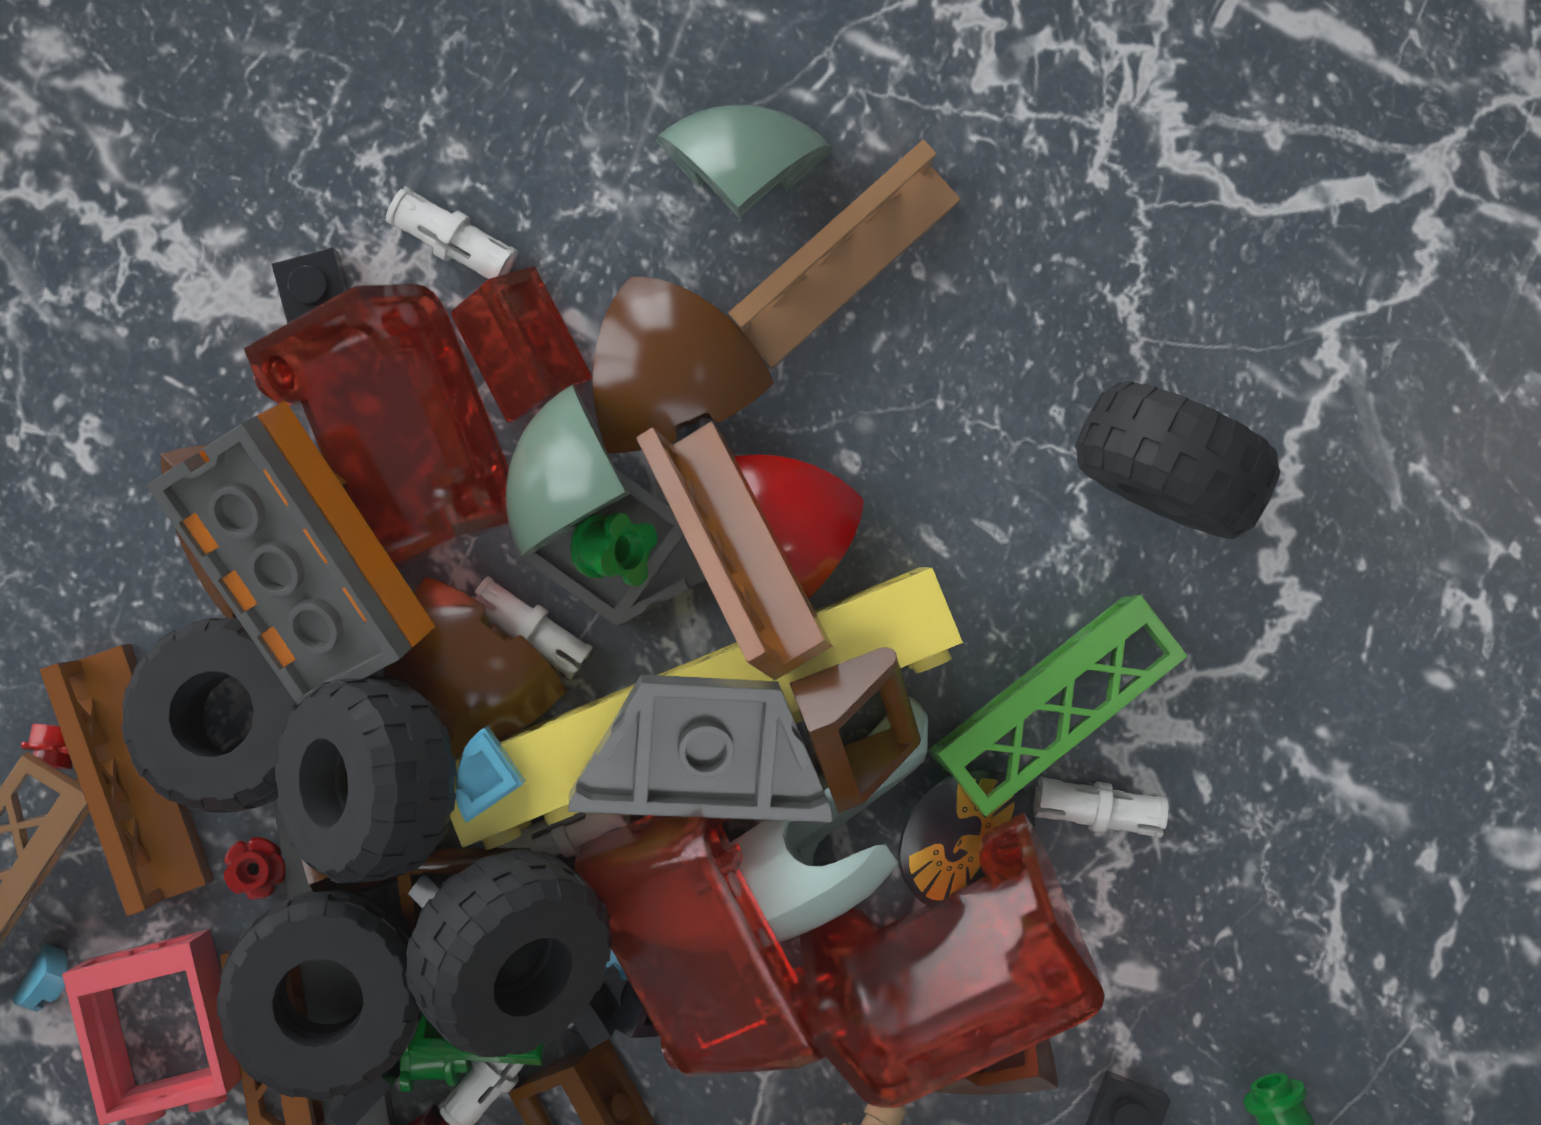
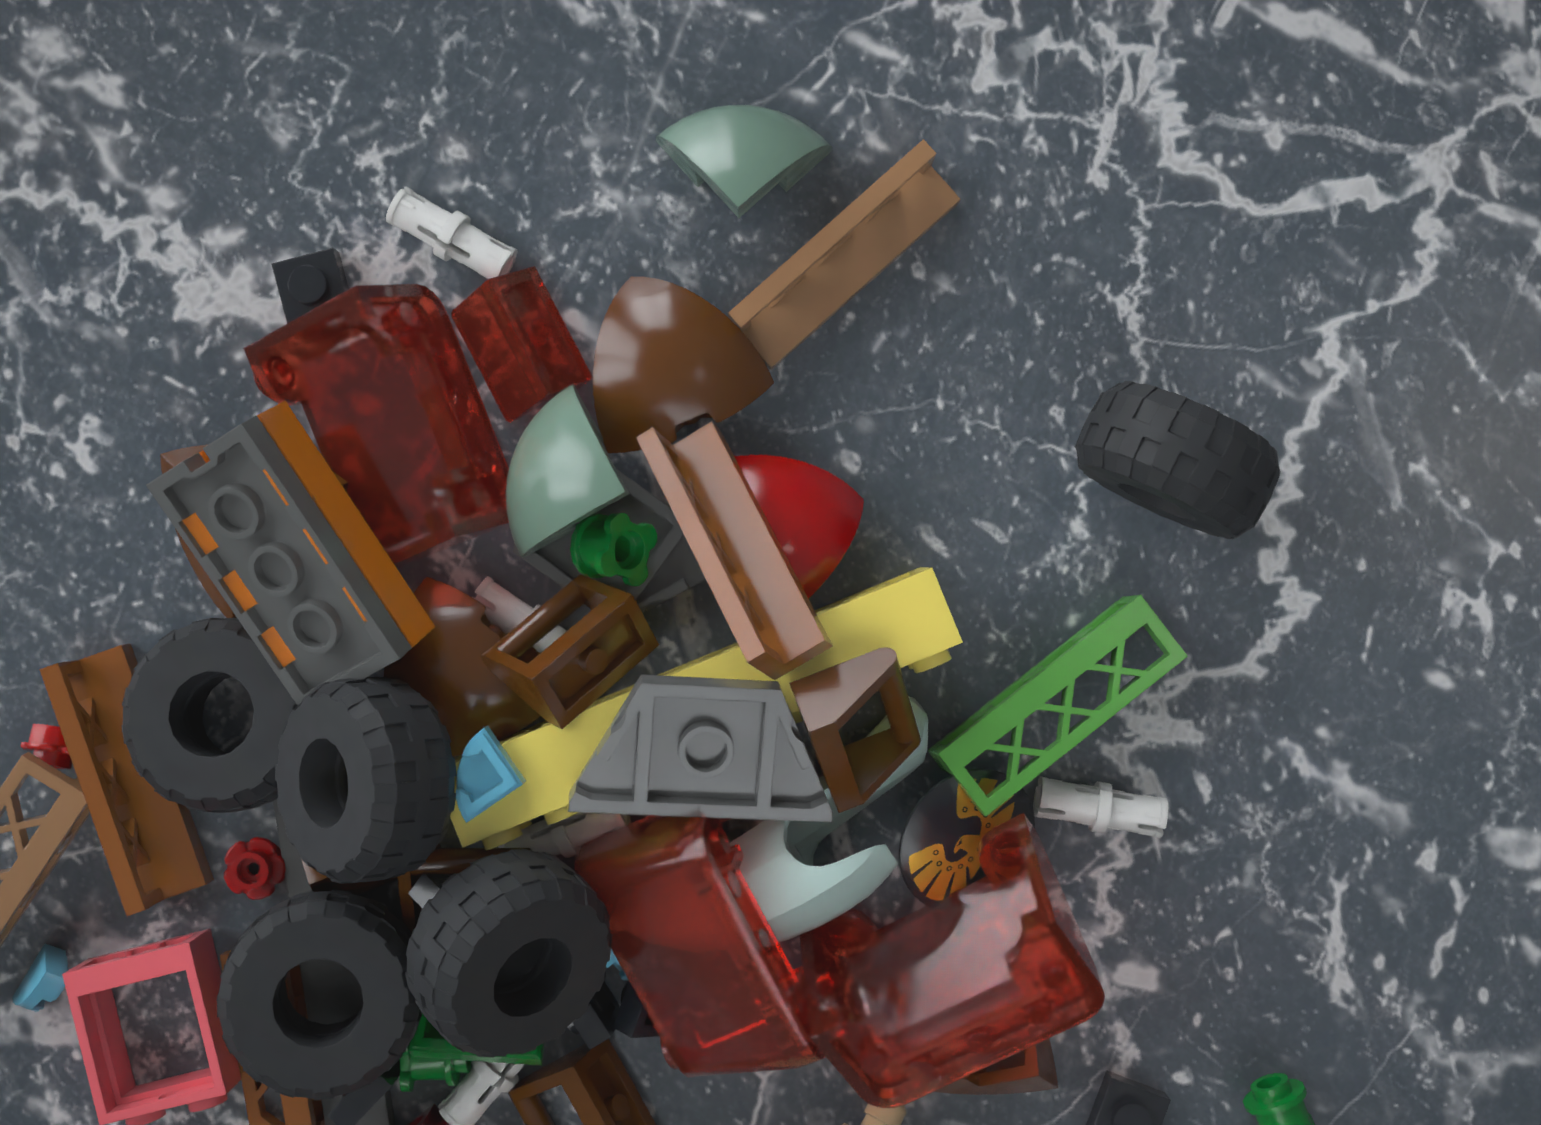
(583, 659): none -> reddish brown tile

